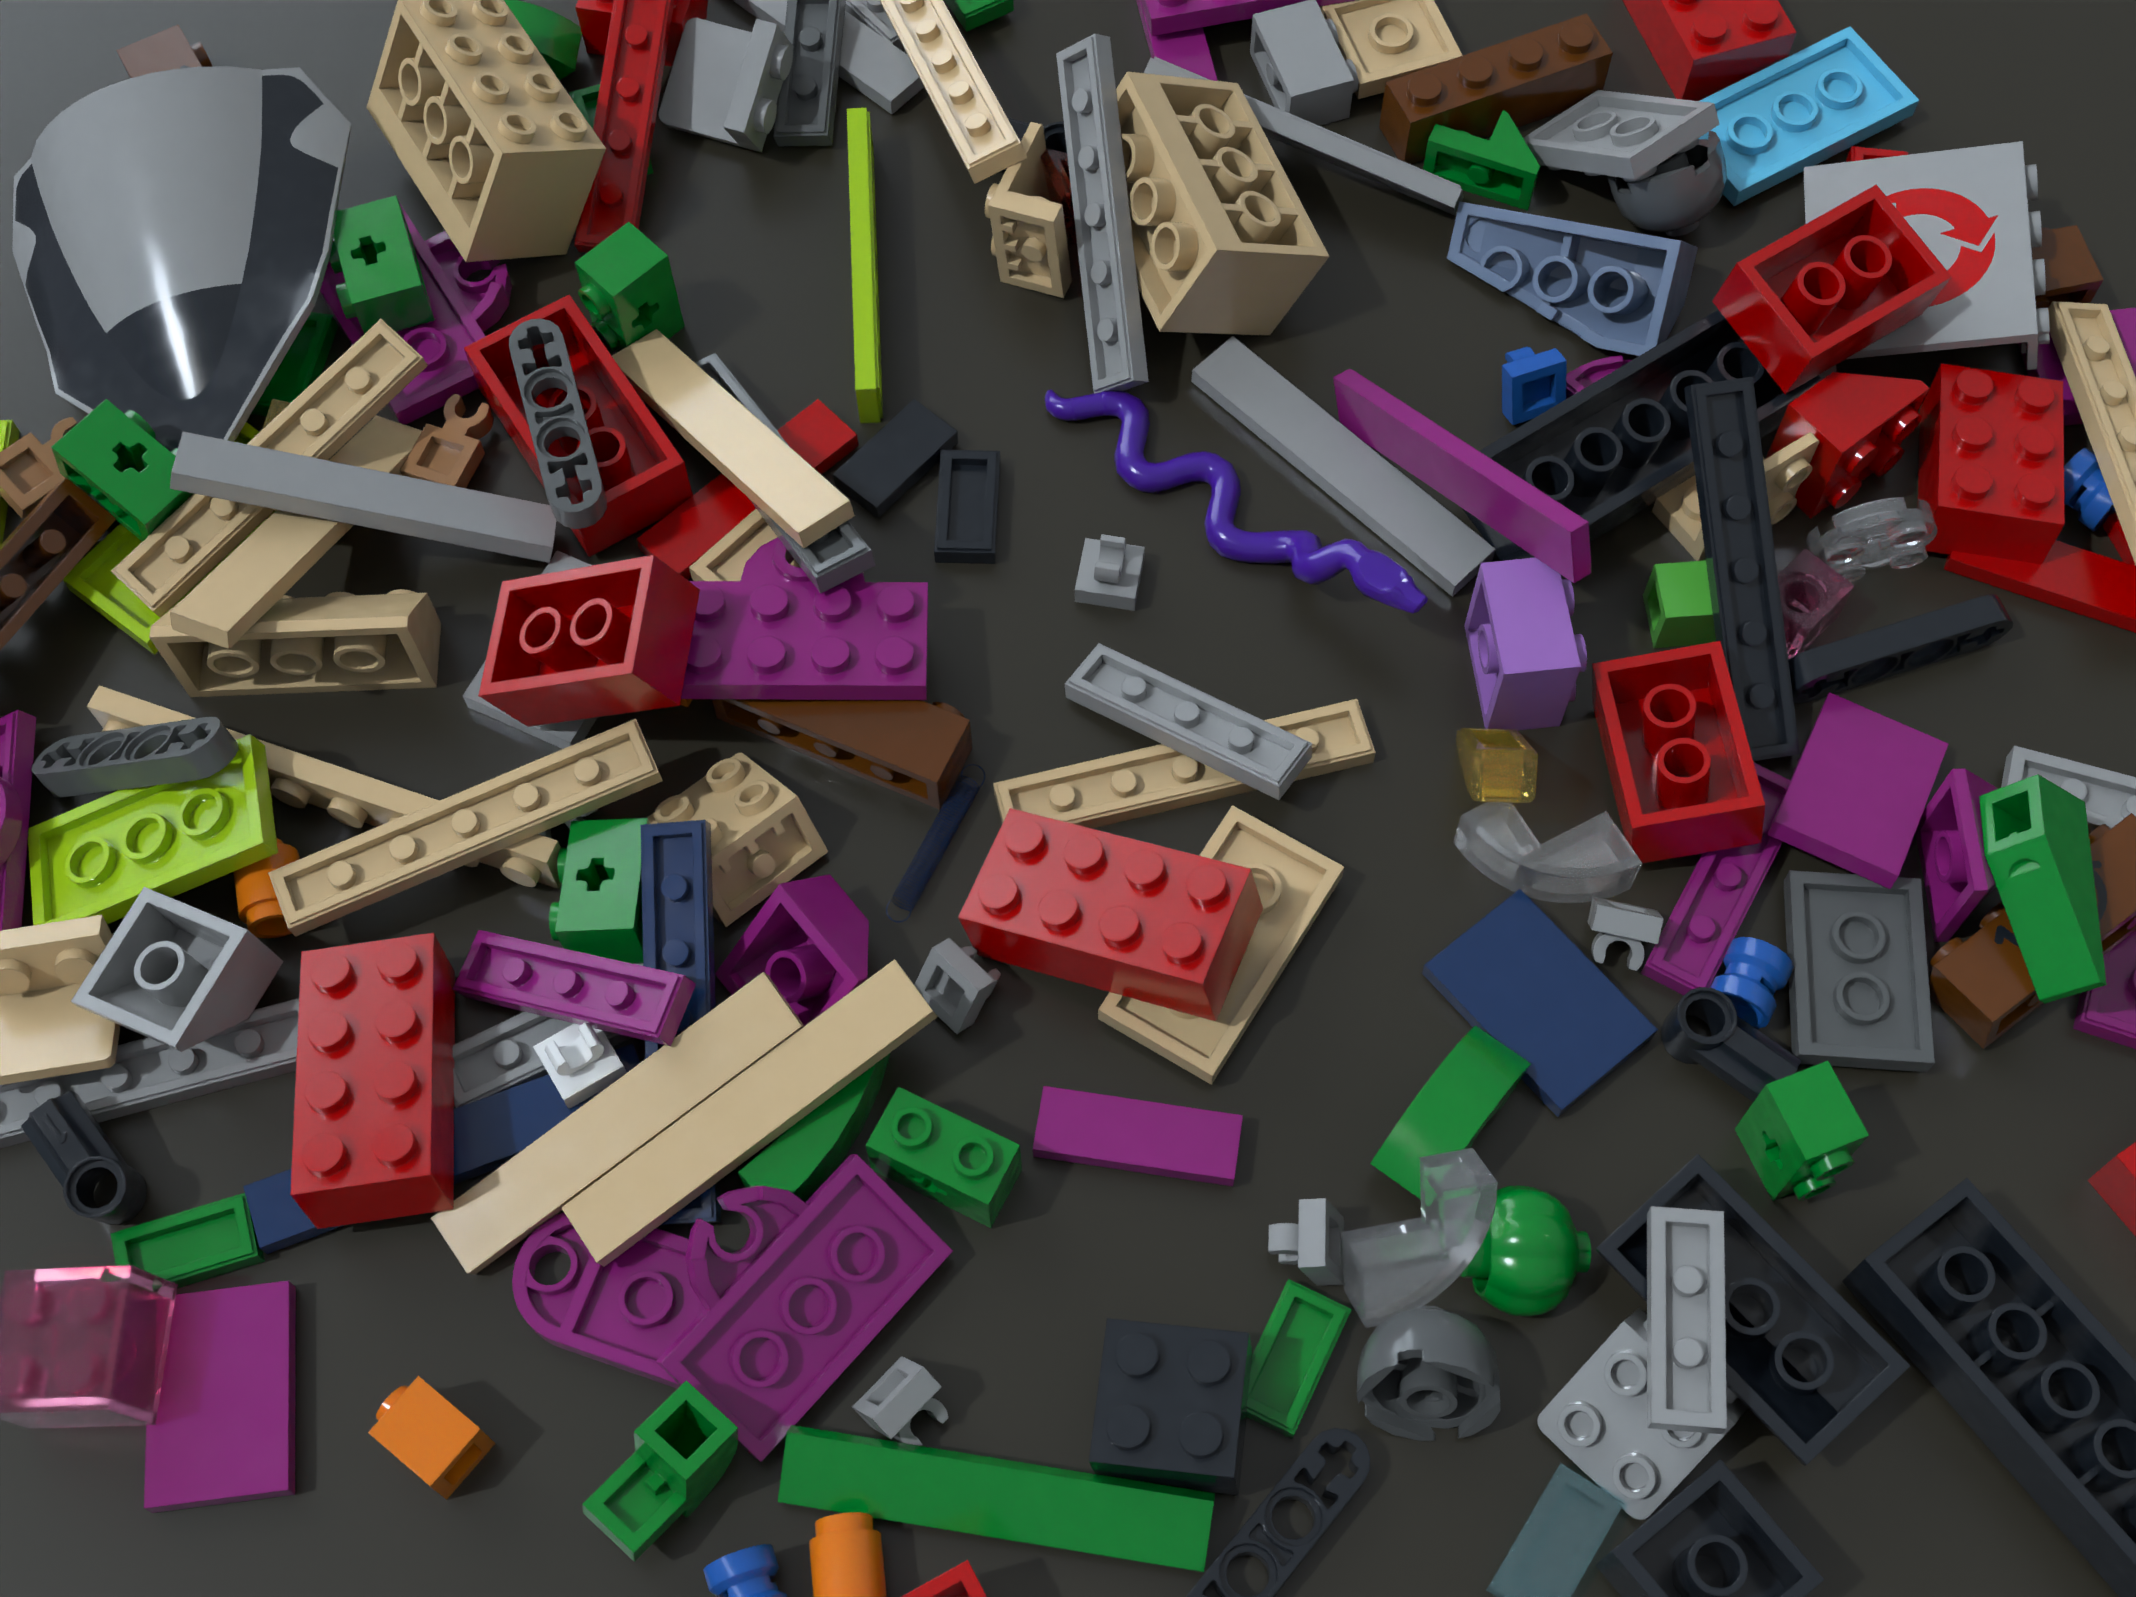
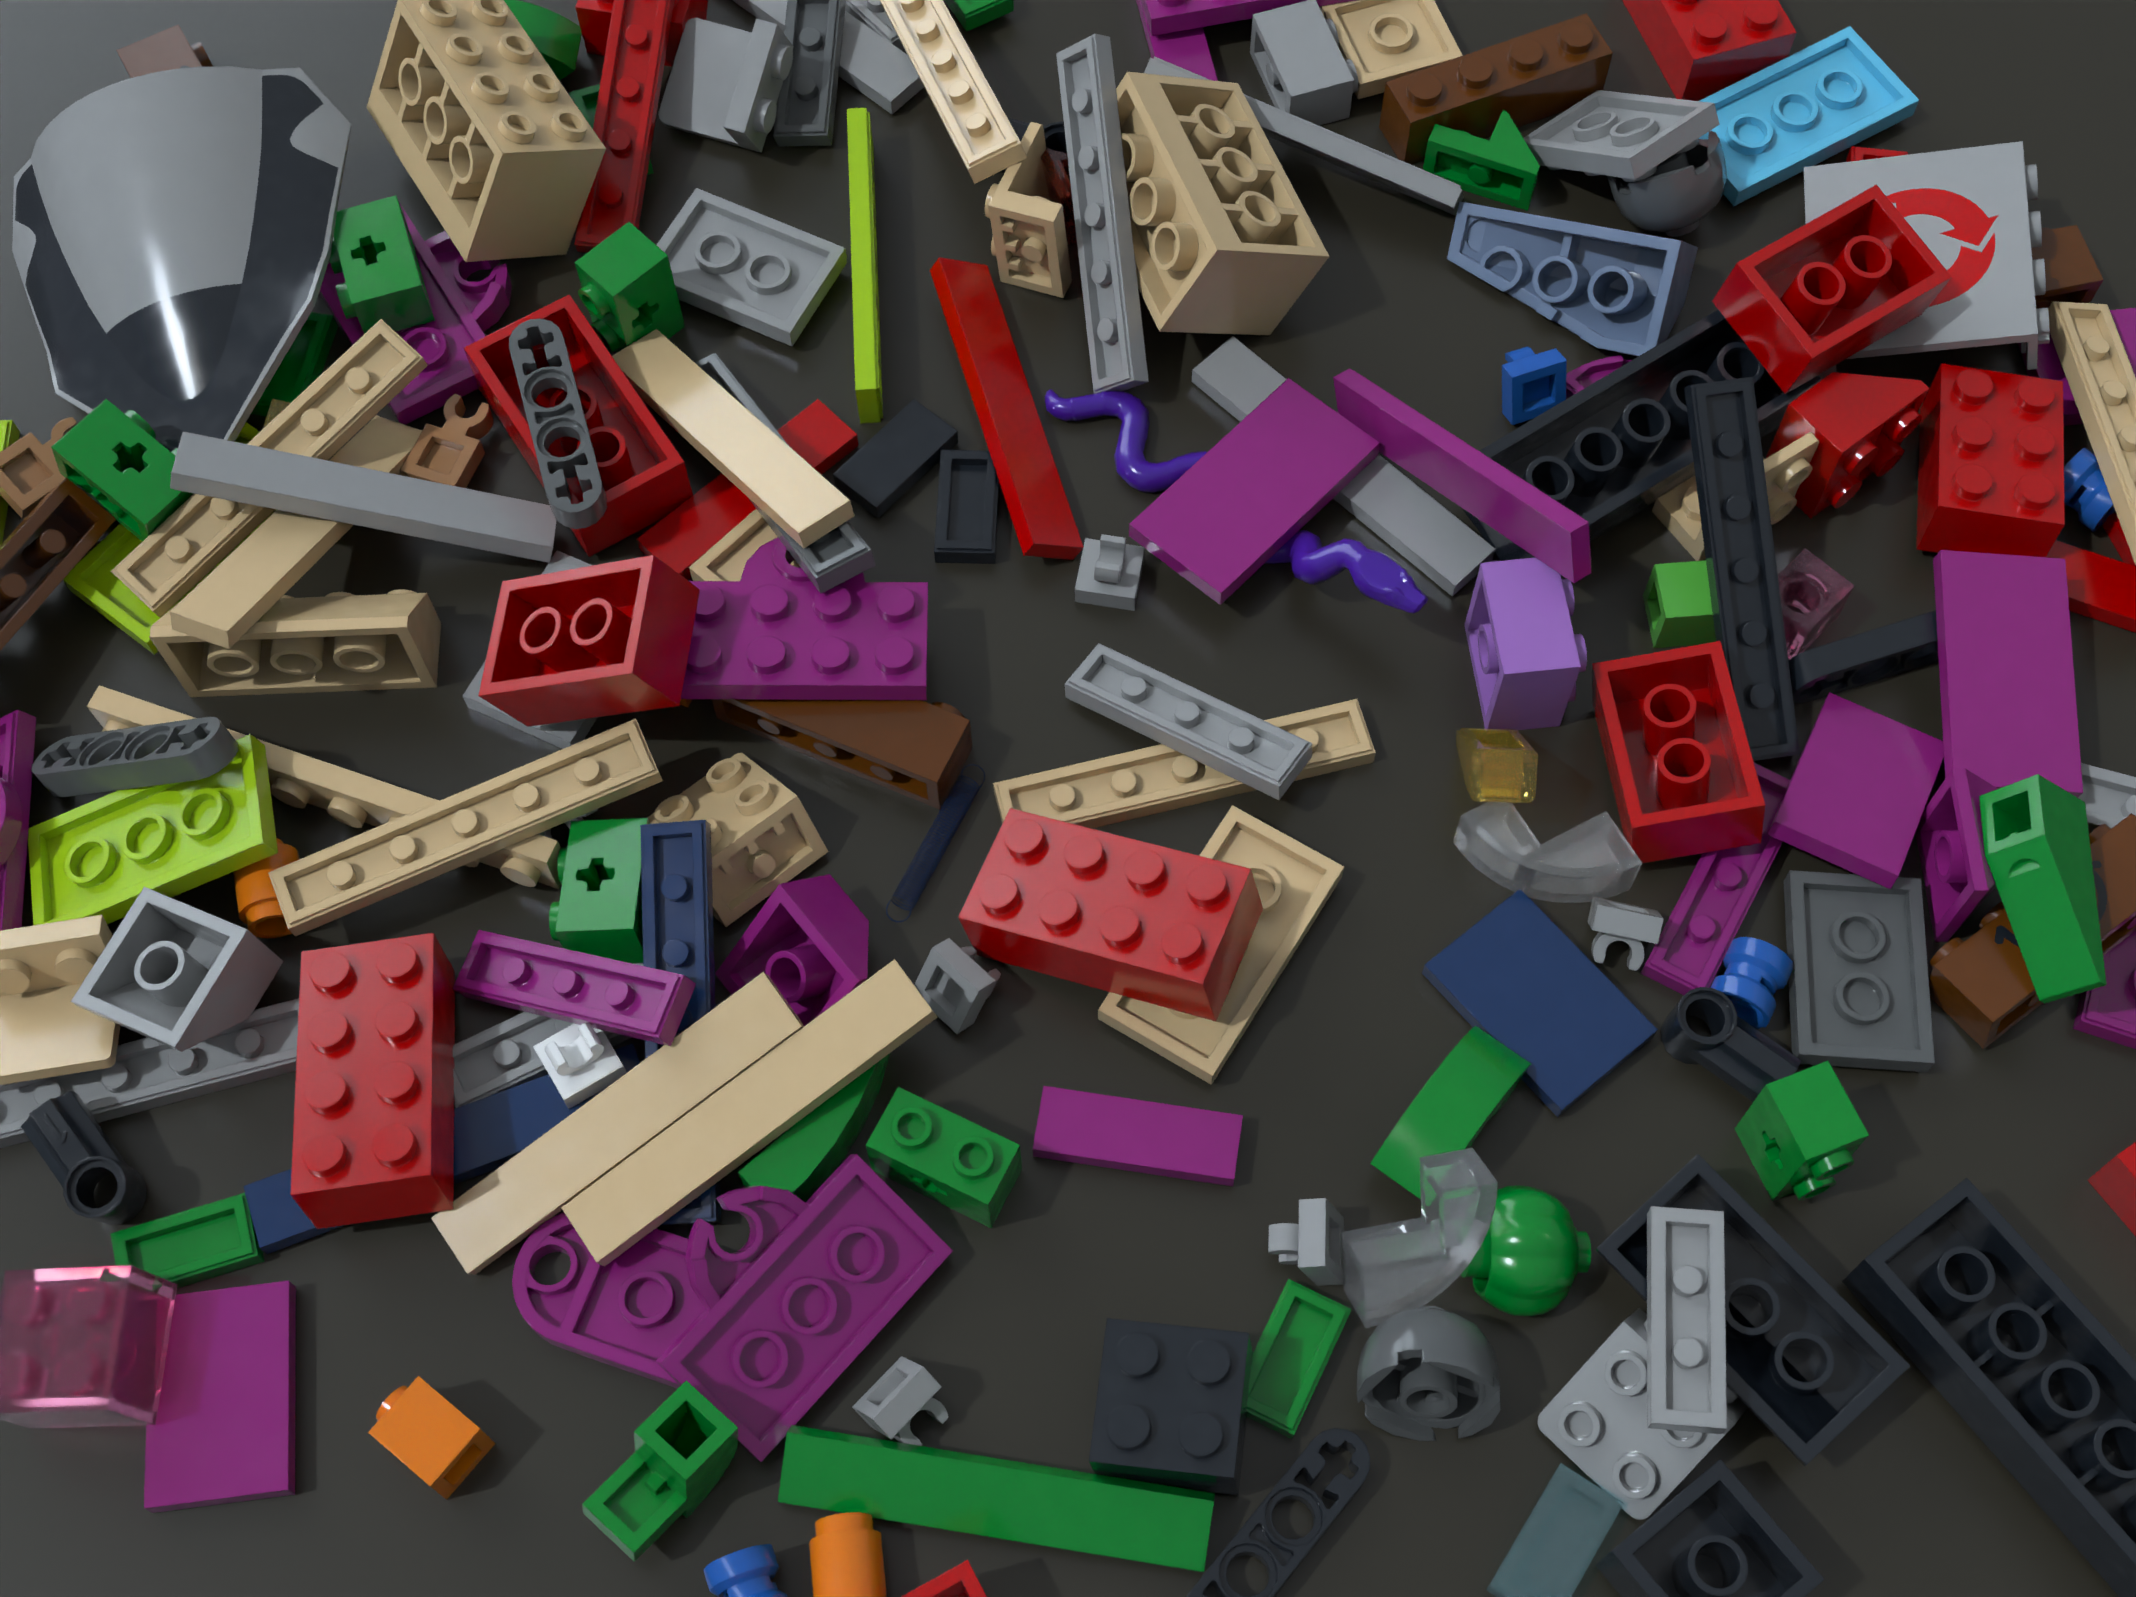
(749, 266): none -> light grey plate
(1006, 410): none -> red tile
(1253, 490): none -> magenta tile
(1875, 537): clear plate -> none
(2007, 668): none -> magenta tile

